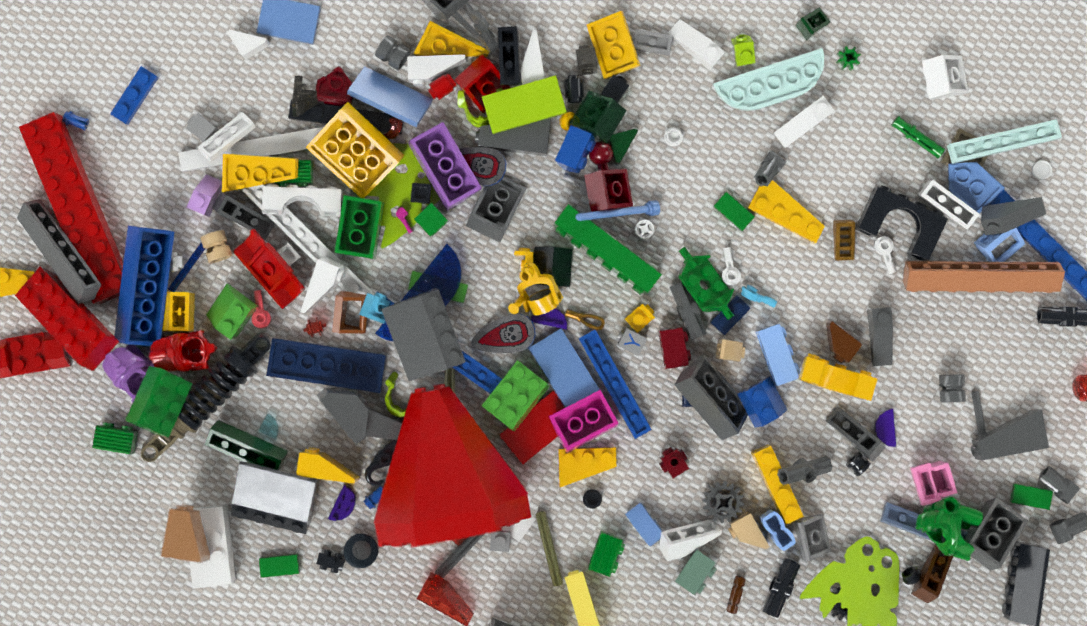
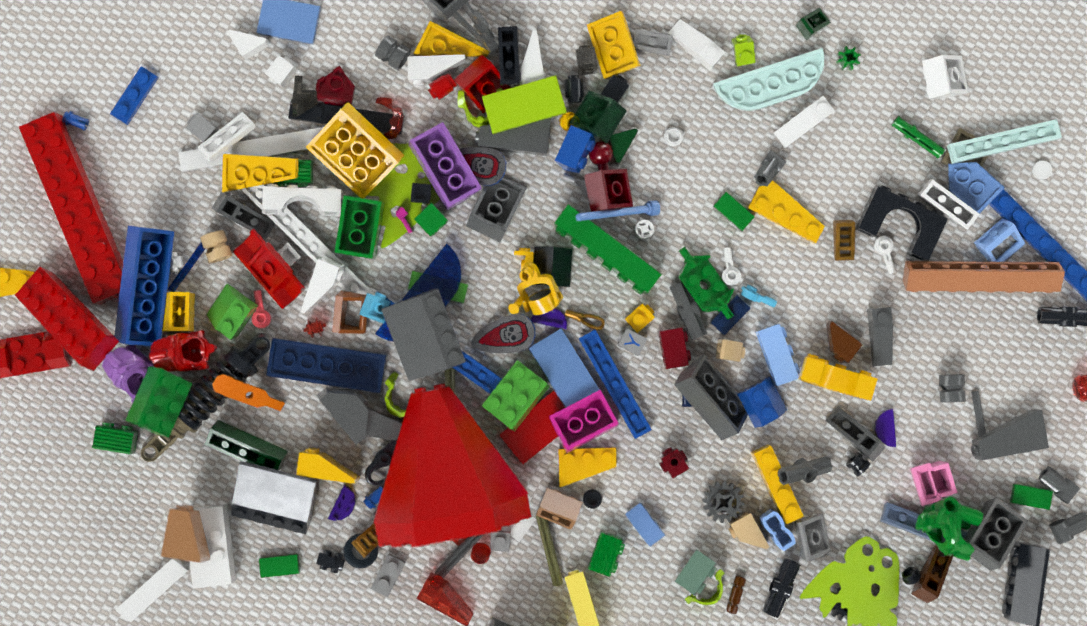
(59, 251): dark grey brick -> none
(152, 589): none -> white slope
(205, 195): lavender slope -> none
(238, 389): none -> orange piece
(269, 427): clear light blue tile -> none
(281, 70): none -> white brick
(360, 546): none -> pearl gold slope
(388, 575): none -> light grey plate
(390, 96): medium blue tile -> none
(480, 553): none -> clear red wheel
(559, 508): none -> medium nougat brick
(686, 539): white slope -> none
(713, 599): none -> lime helmet
(1009, 215): dark grey slope -> none

